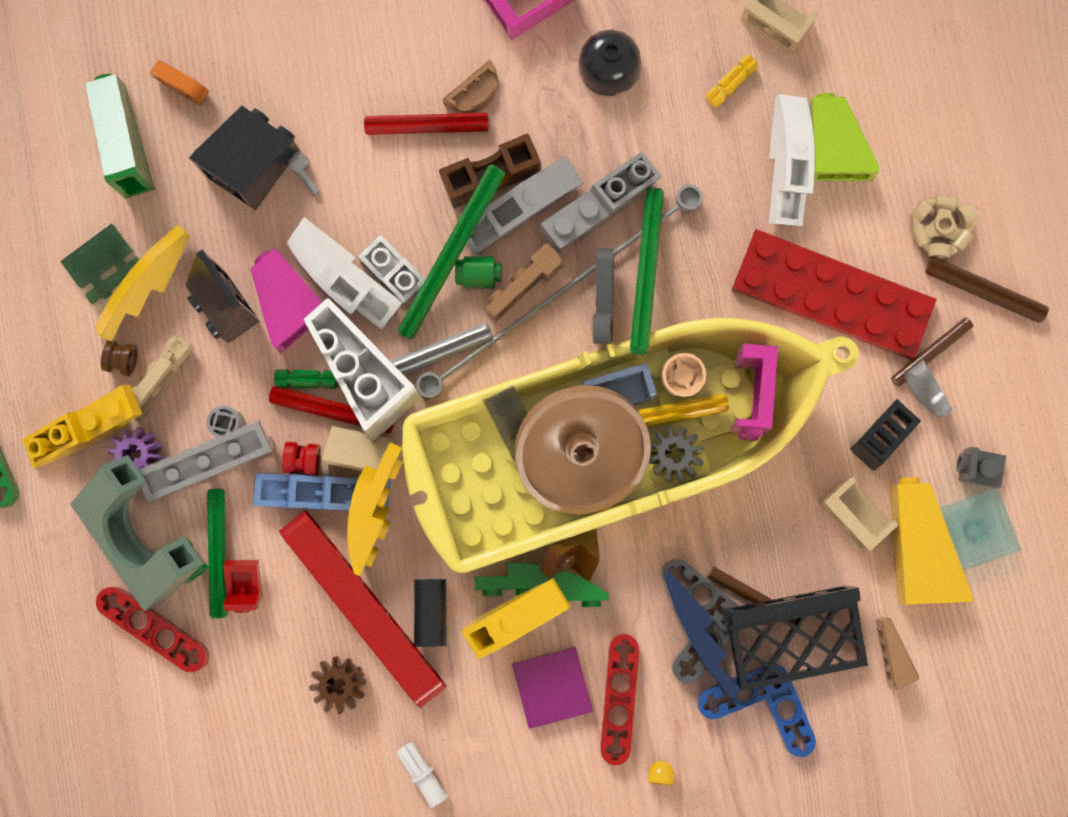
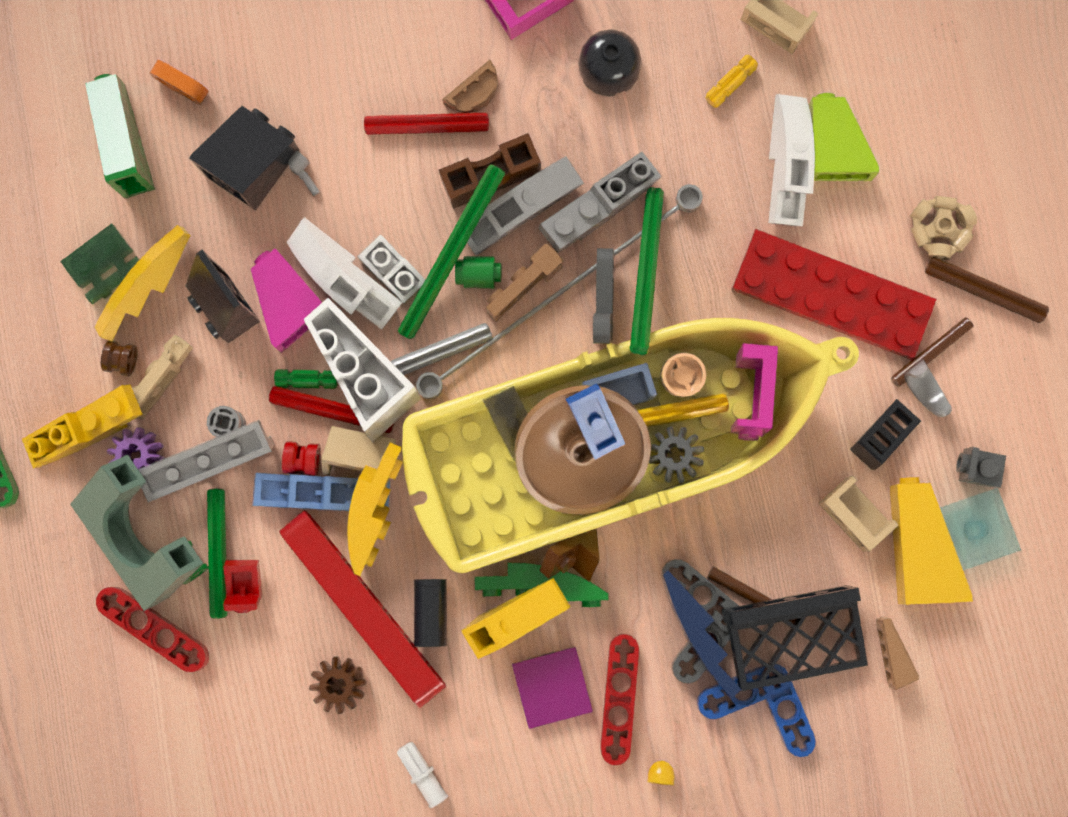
(595, 421): none -> plate

